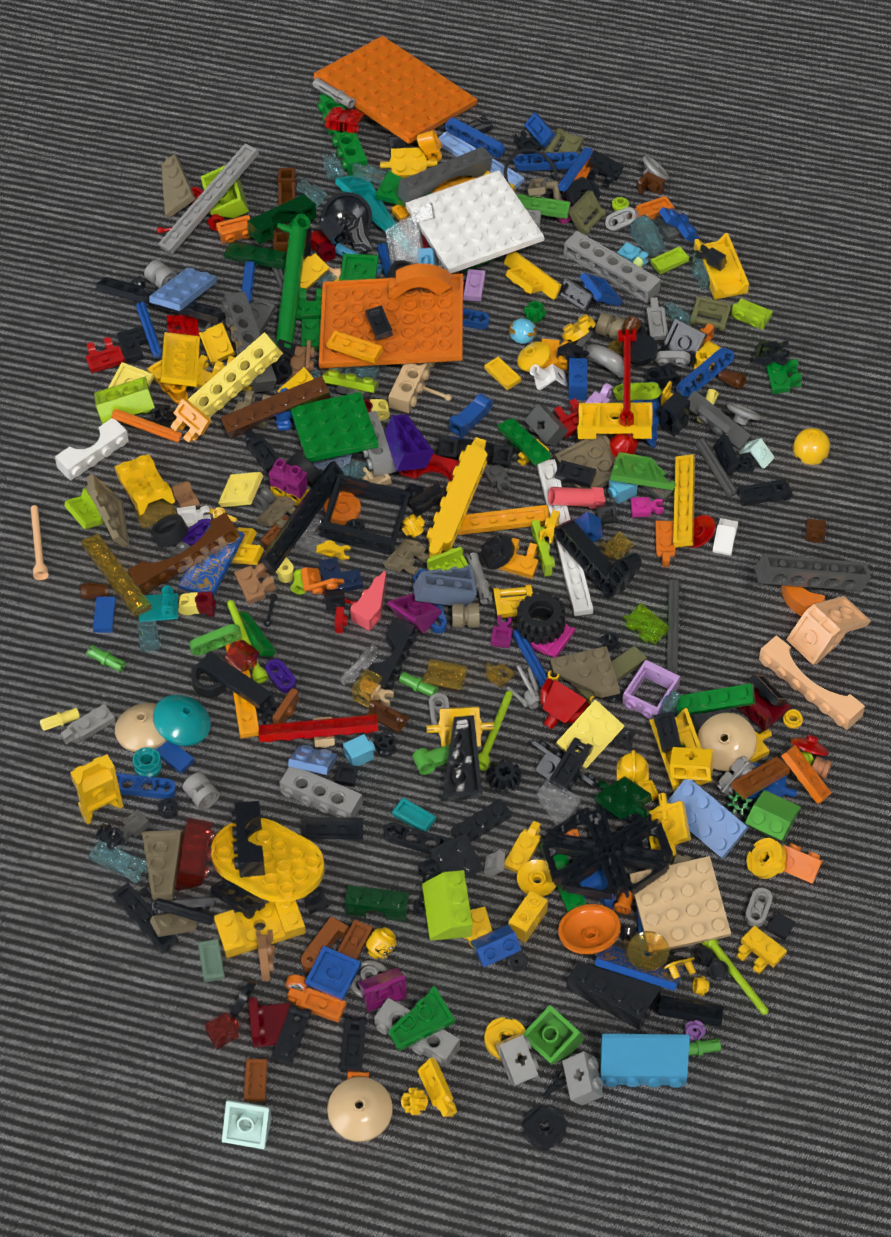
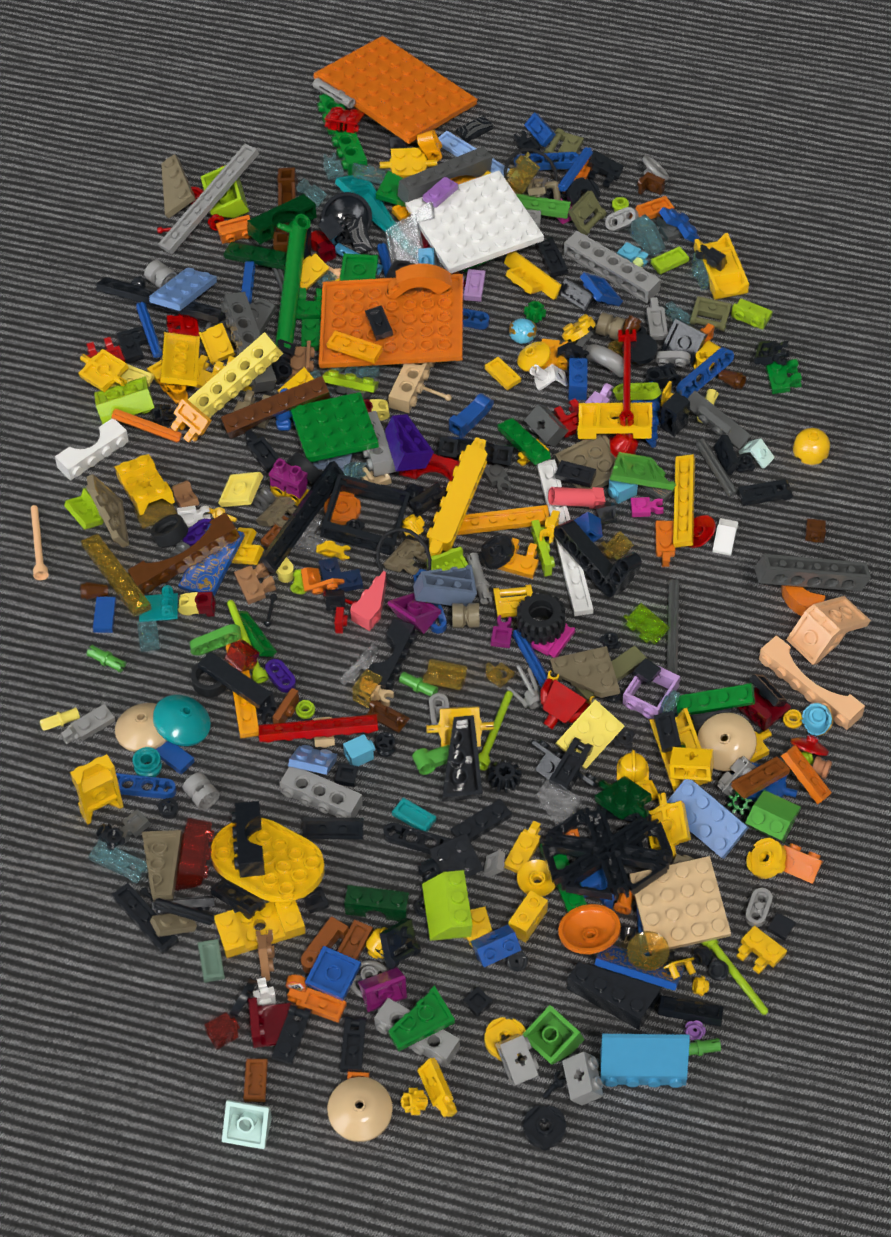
(103, 370): none -> yellow plate
(264, 994): none -> white plate
(302, 705): none -> lime plate
(378, 554): none -> black piece
(396, 937): none -> black plate
(440, 191): none -> medium lavender plate
(461, 129): blue beam -> none
(477, 1001): none -> black plate
(522, 174): none -> clear yellow bracket
(552, 257): none -> black plate
(647, 671): none -> black tile
(742, 414): light grey piece -> none
(817, 719): none -> medium azure hair

